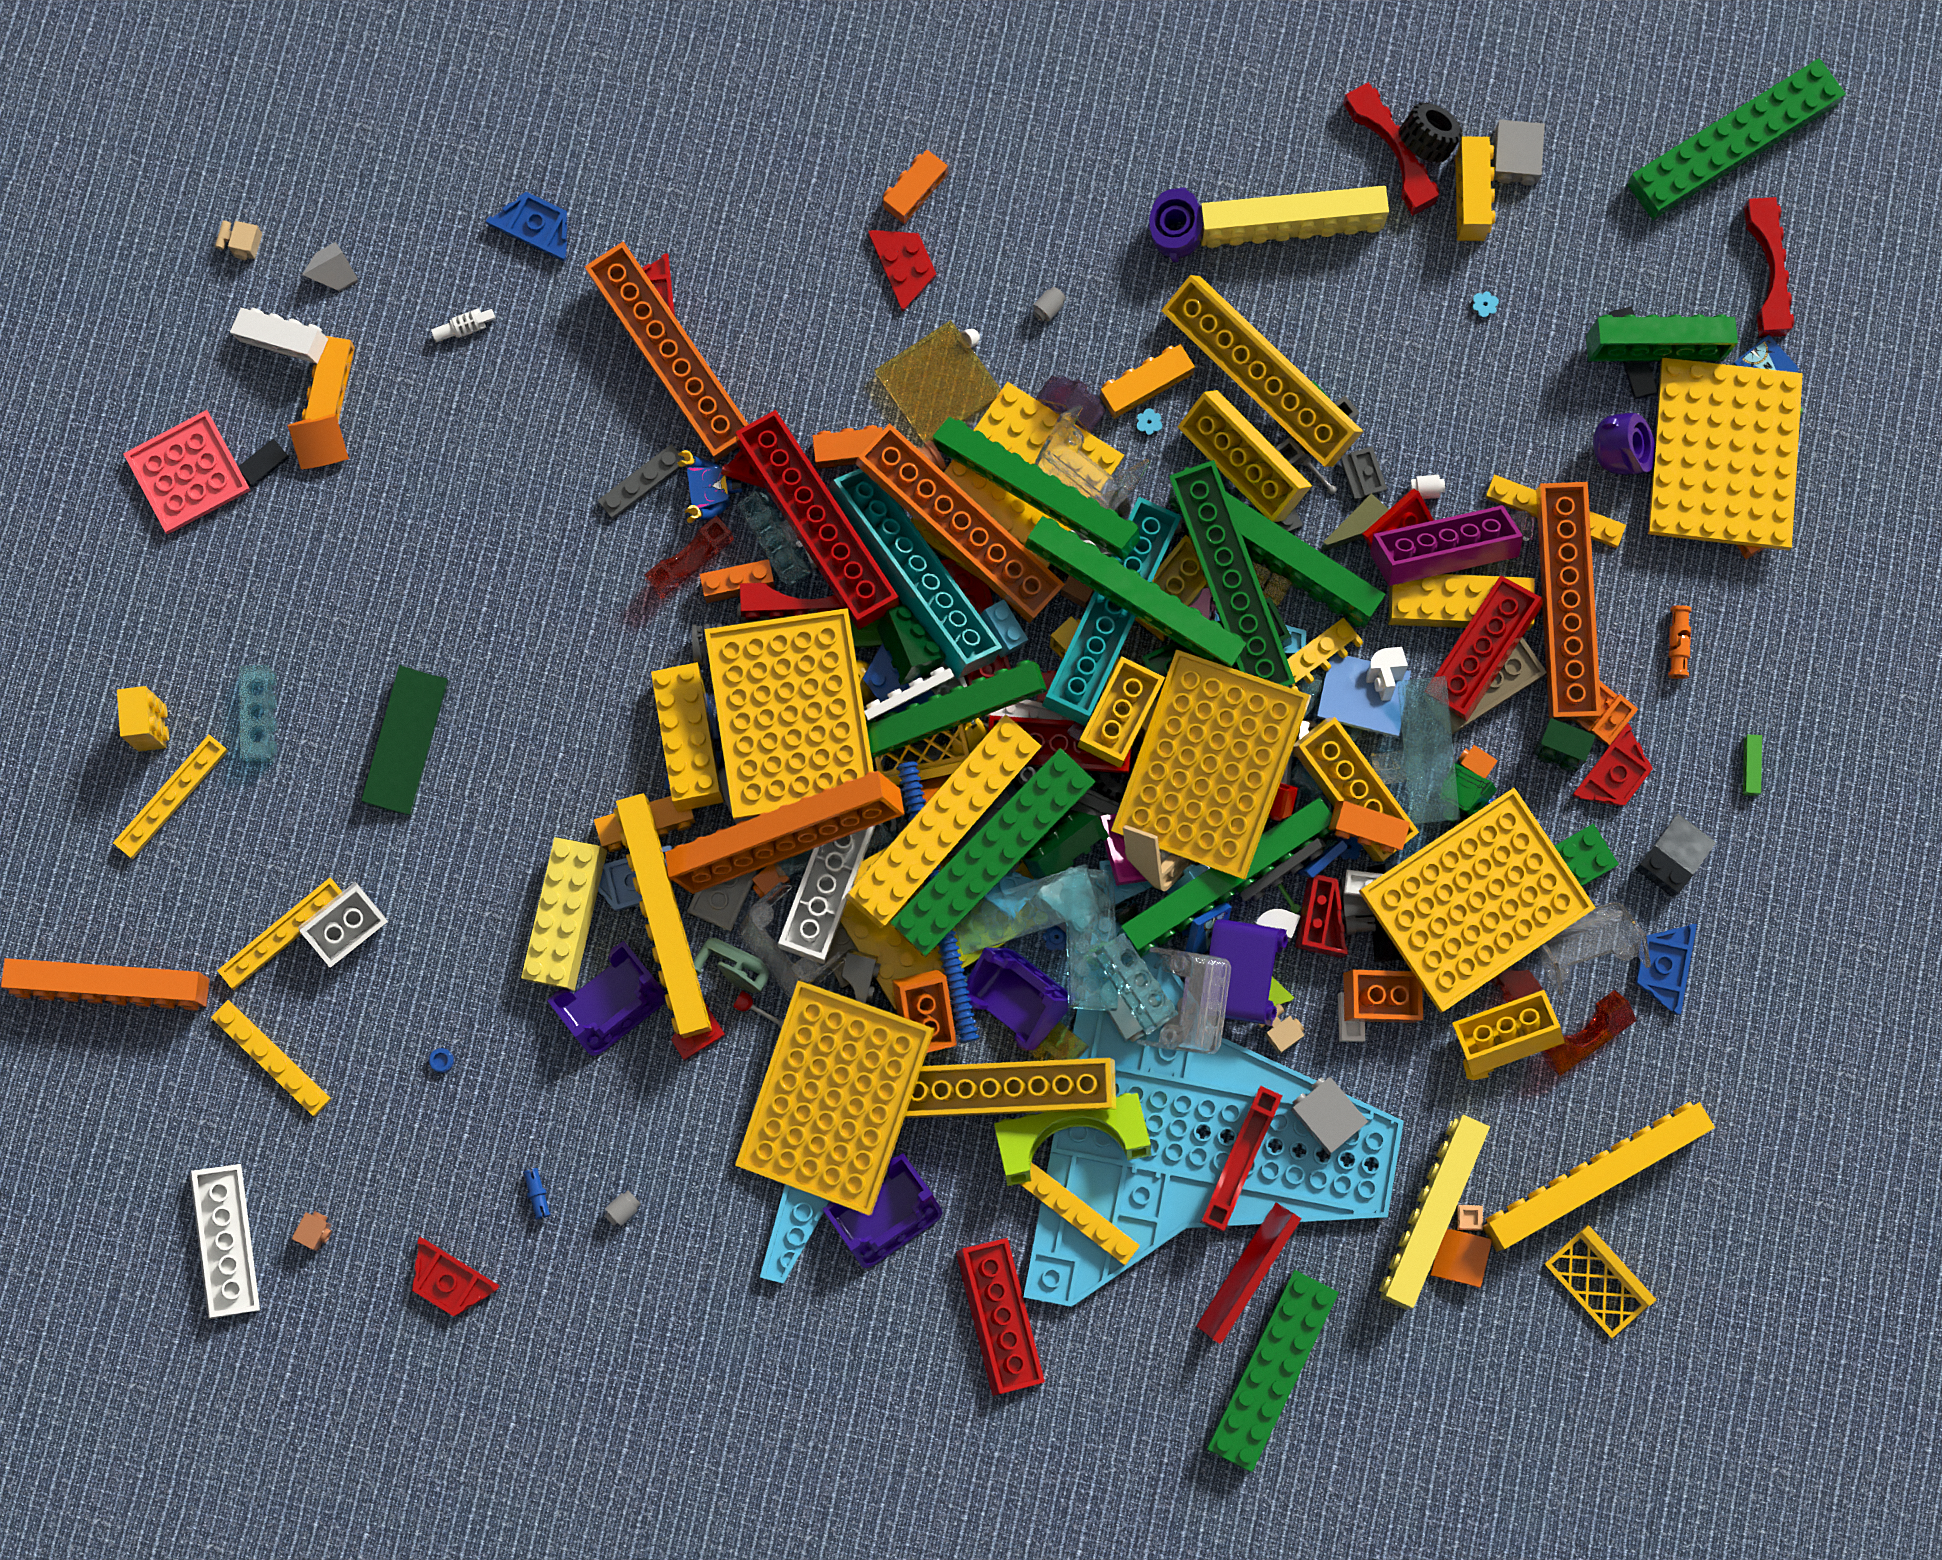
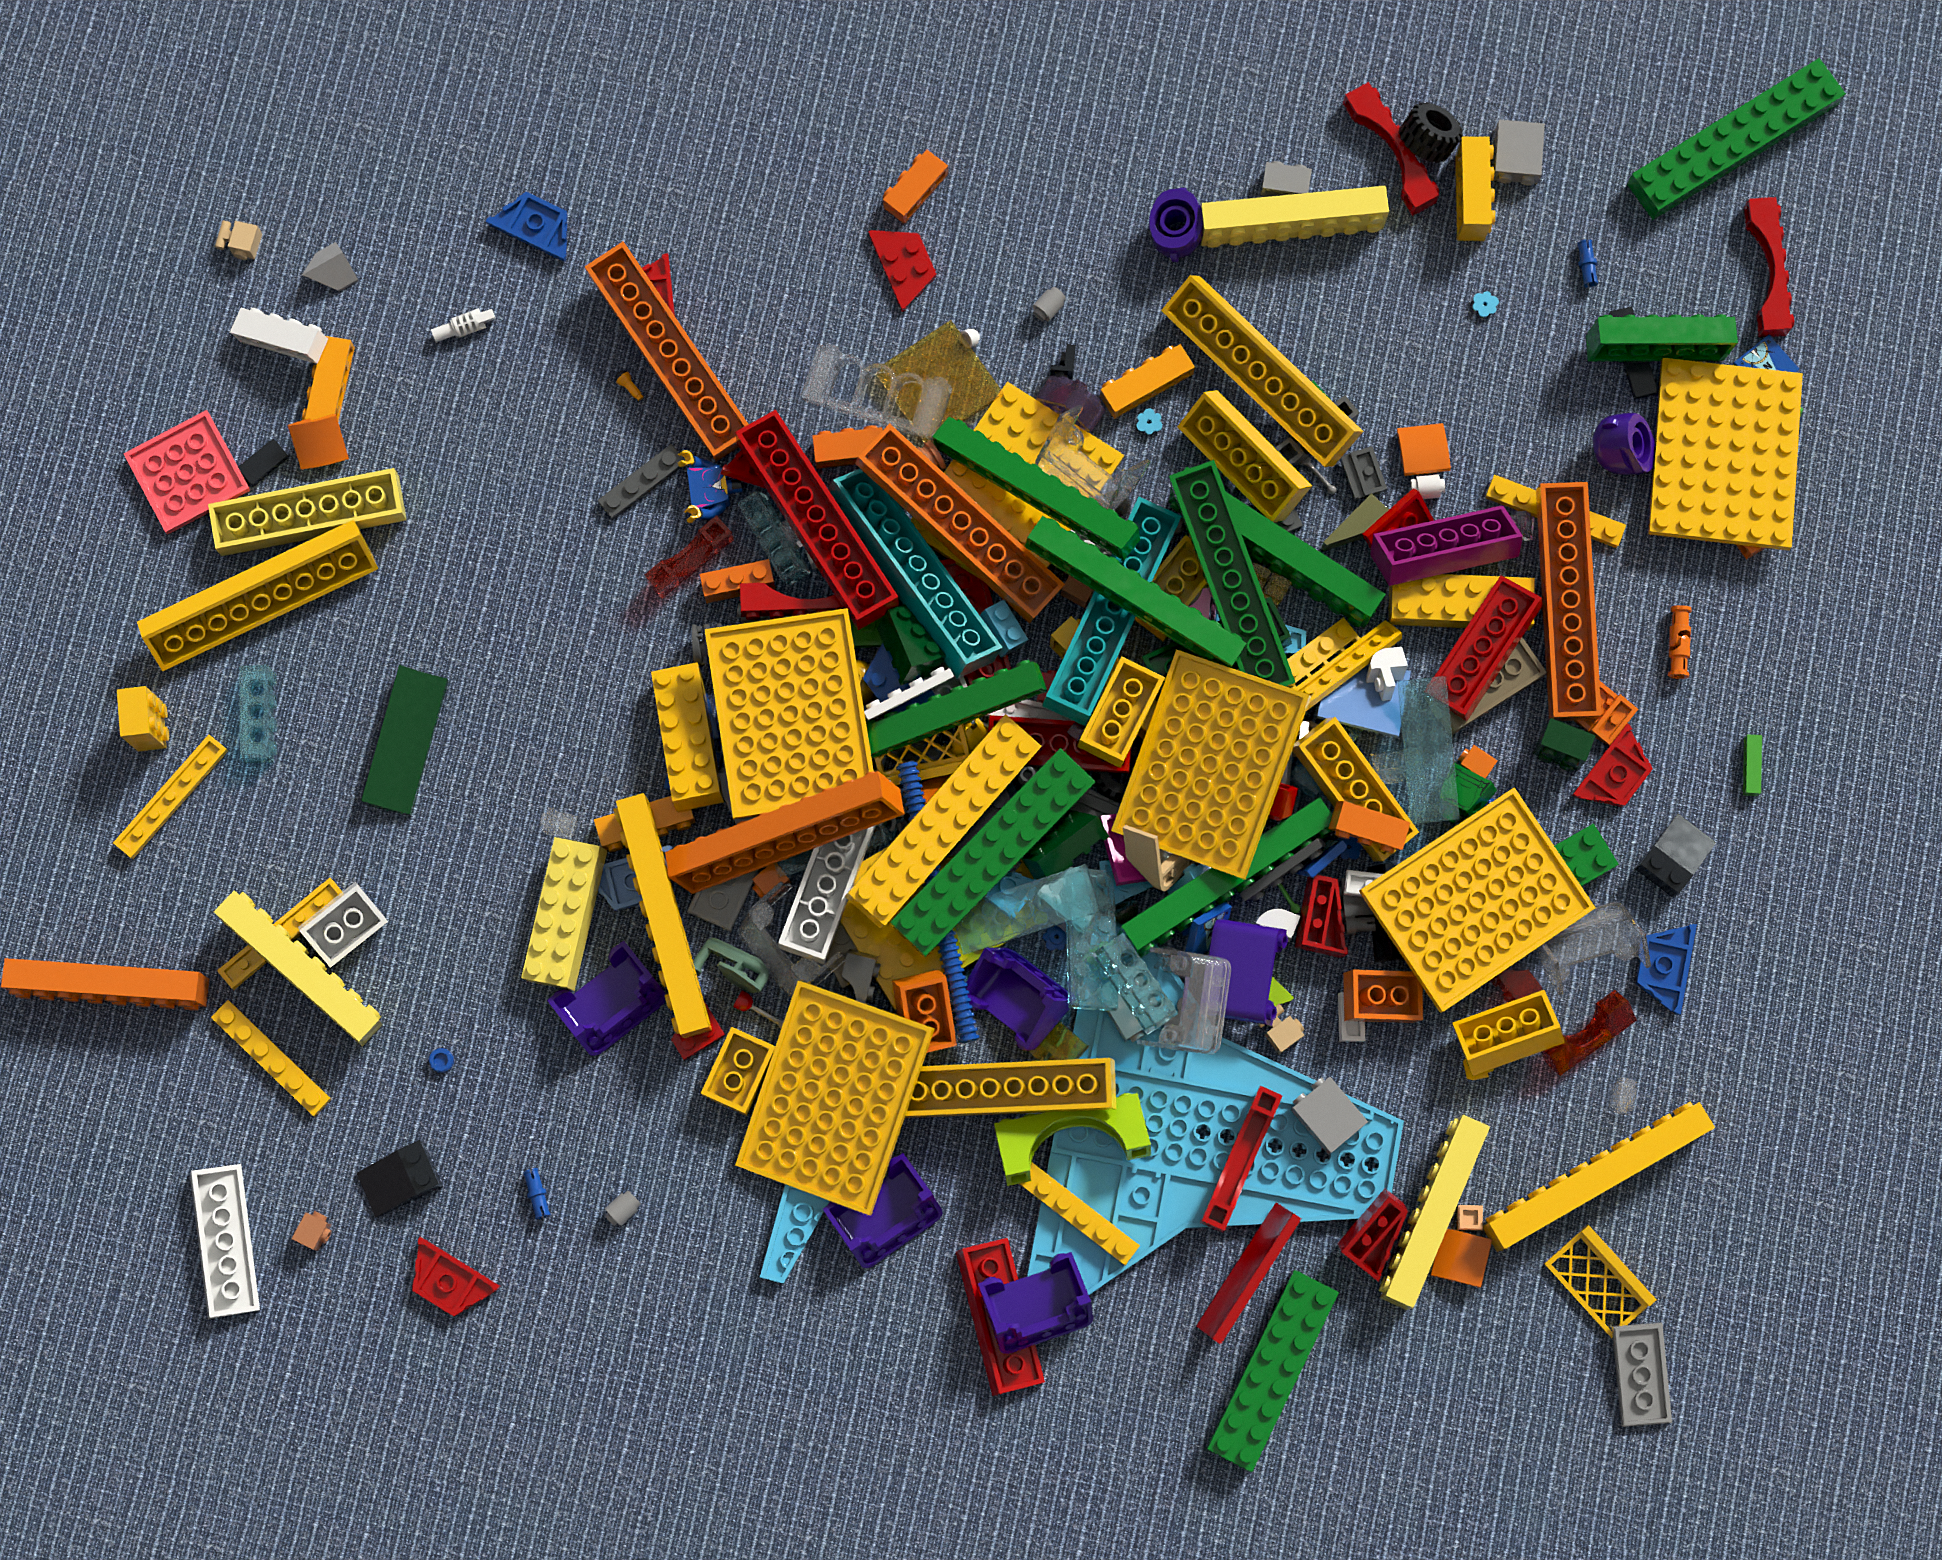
(257, 595): none -> yellow brick
(300, 970): none -> light yellow brick
(306, 511): none -> light yellow brick
(399, 1178): none -> black slope
(558, 824): none -> clear bracket
(624, 379): none -> light orange piece
(738, 1071): none -> yellow brick
(823, 375): none -> clear fence
(1037, 1305): none -> dark purple windscreen
(1066, 363): none -> black bracket
(1285, 179): none -> light grey brick
(1349, 662): none -> yellow plate
(1373, 1234): none -> red wedge
(1423, 449): none -> orange slope
(1587, 263): none -> blue pin
(1623, 1095): none -> clear brick
(1641, 1374): none -> light grey tile

